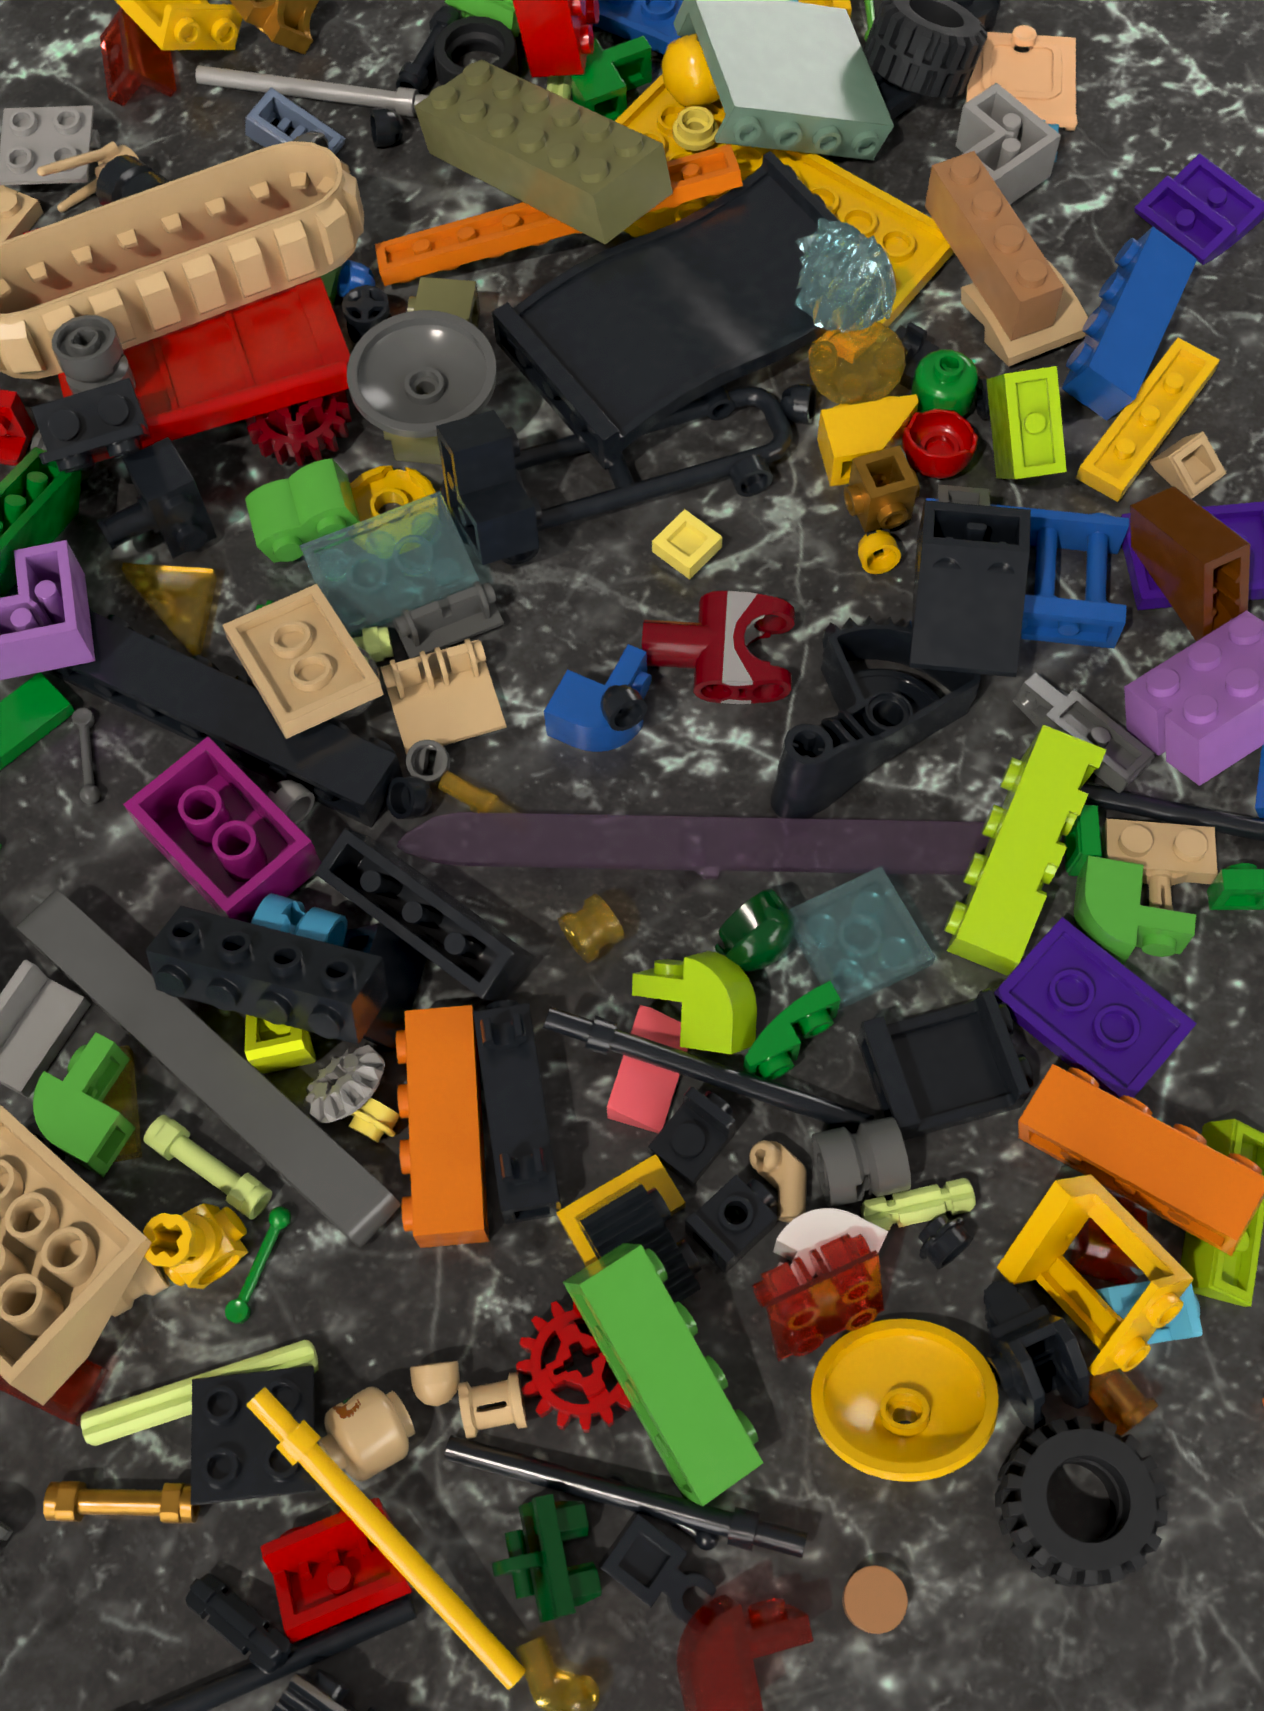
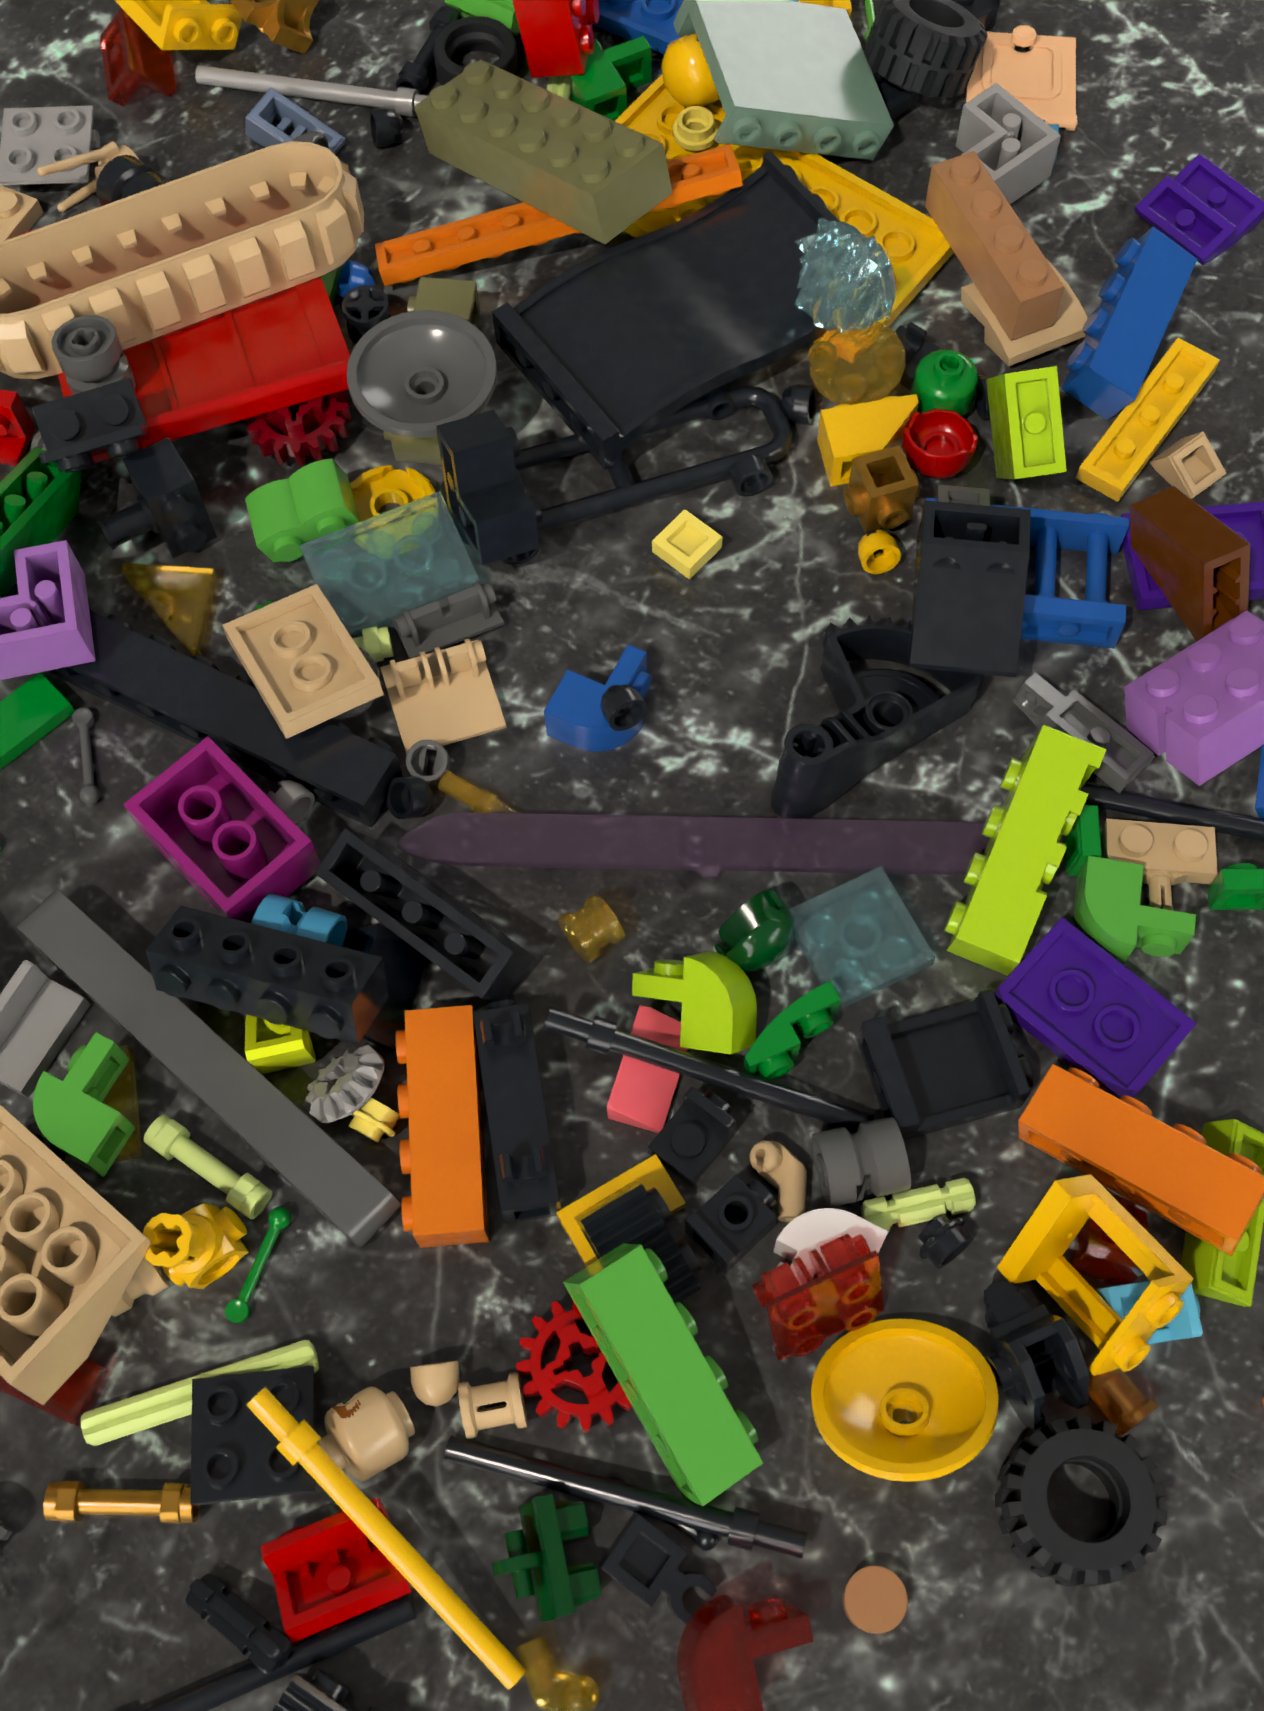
(719, 647): dark red connector -> none

